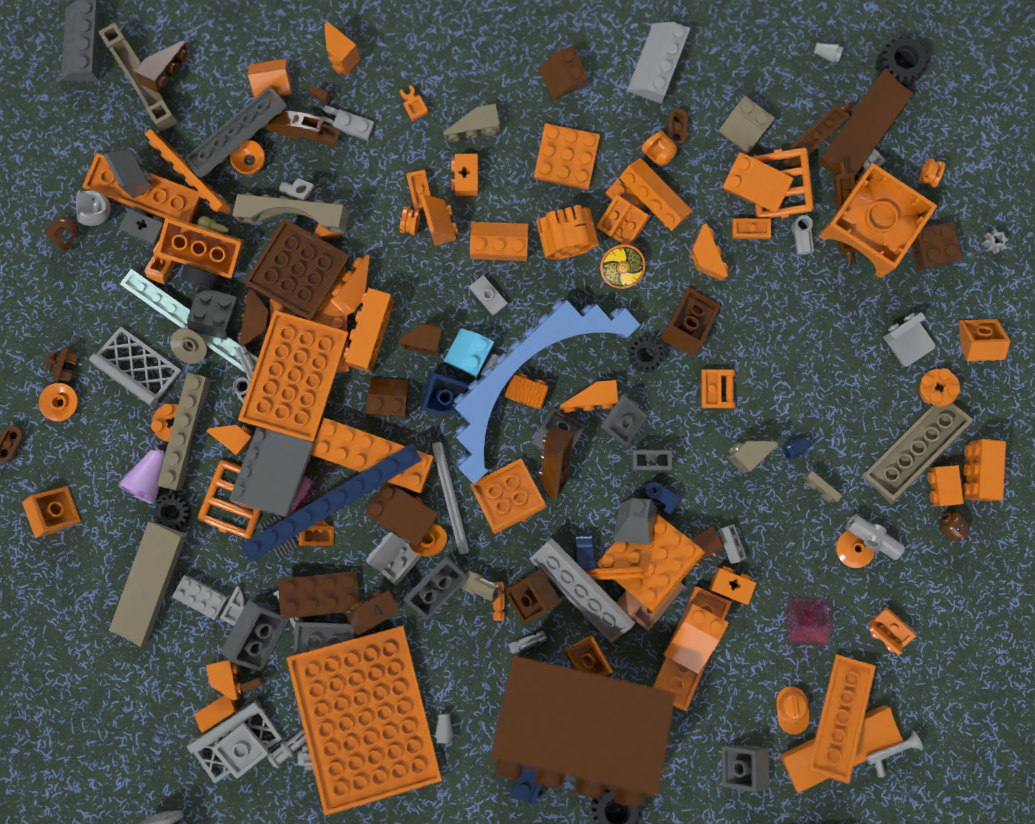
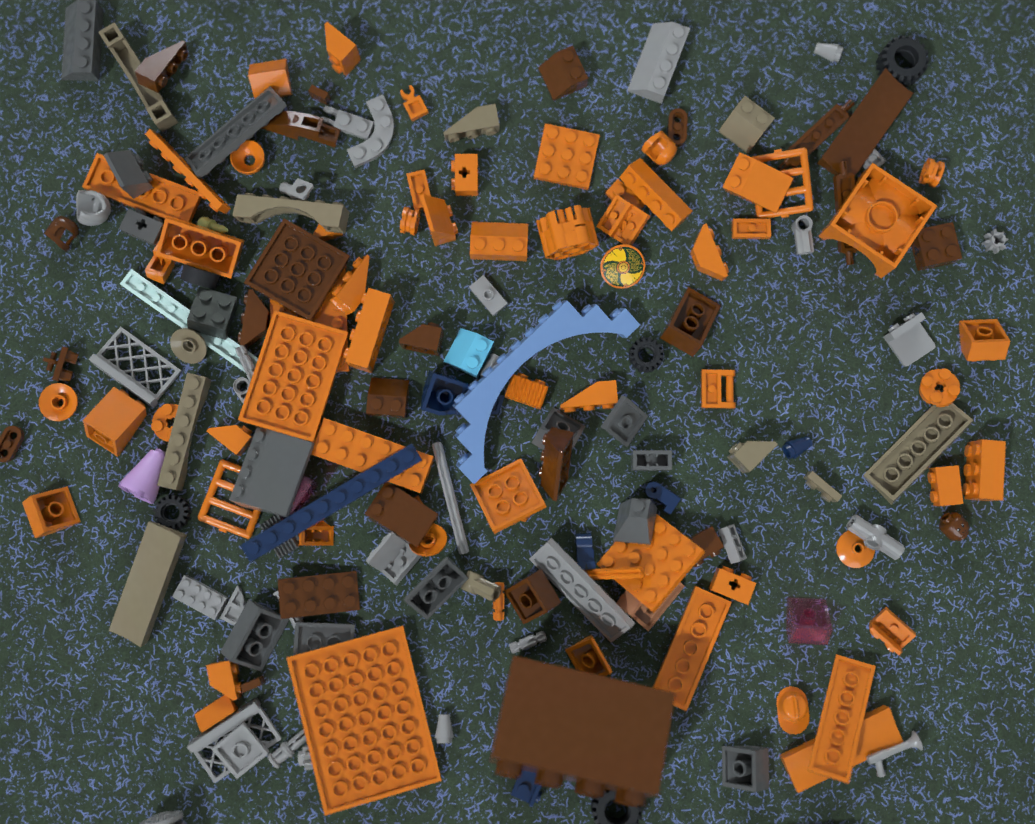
(114, 420): none -> orange slope
(377, 609): reddish brown brick -> none
(381, 137): none -> light grey plate
(695, 638): orange slope -> none

